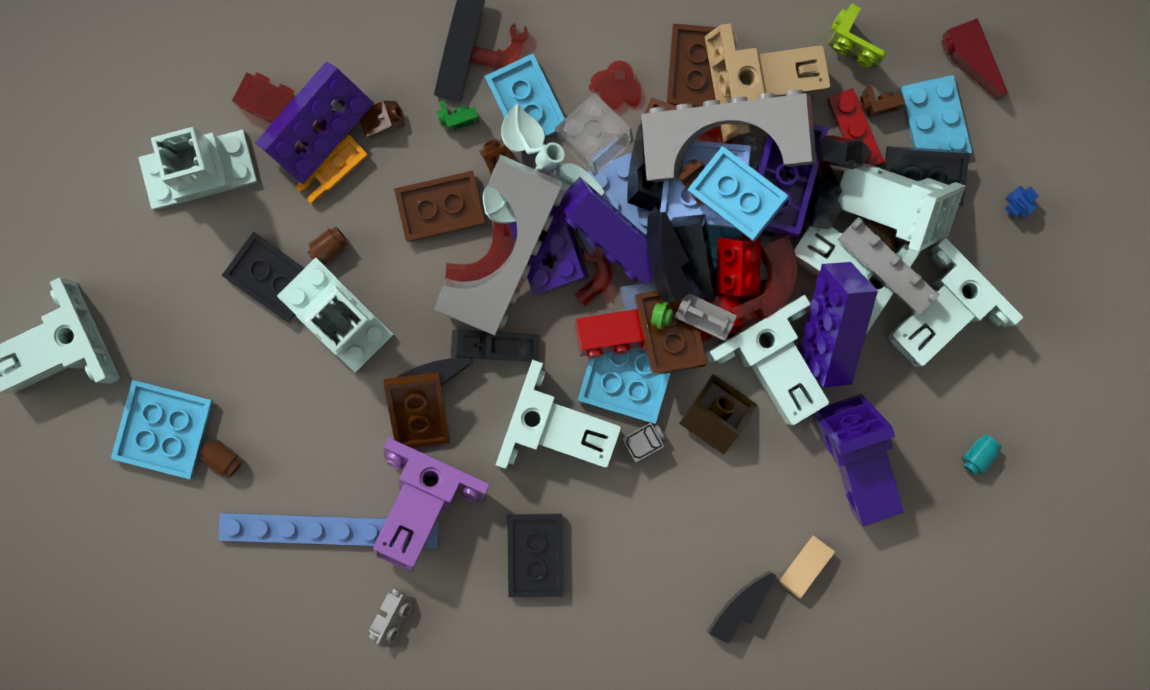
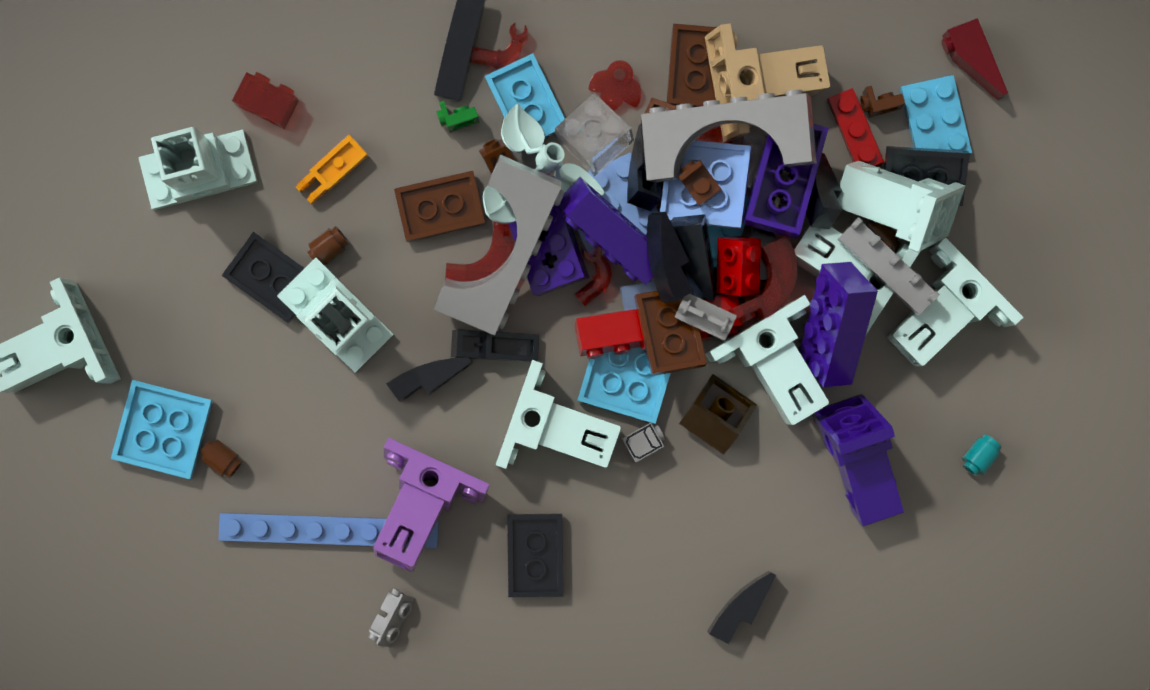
(297, 121): dark purple brick -> none
(381, 118): reddish brown bracket -> none
(417, 410): reddish brown plate -> none
(662, 315): bright green plate -> none
(738, 193): medium azure plate -> none
(806, 567): tan slope -> none
(843, 151): black slope -> none
(847, 43): lime bracket -> none
(1021, 202): blue gear -> none

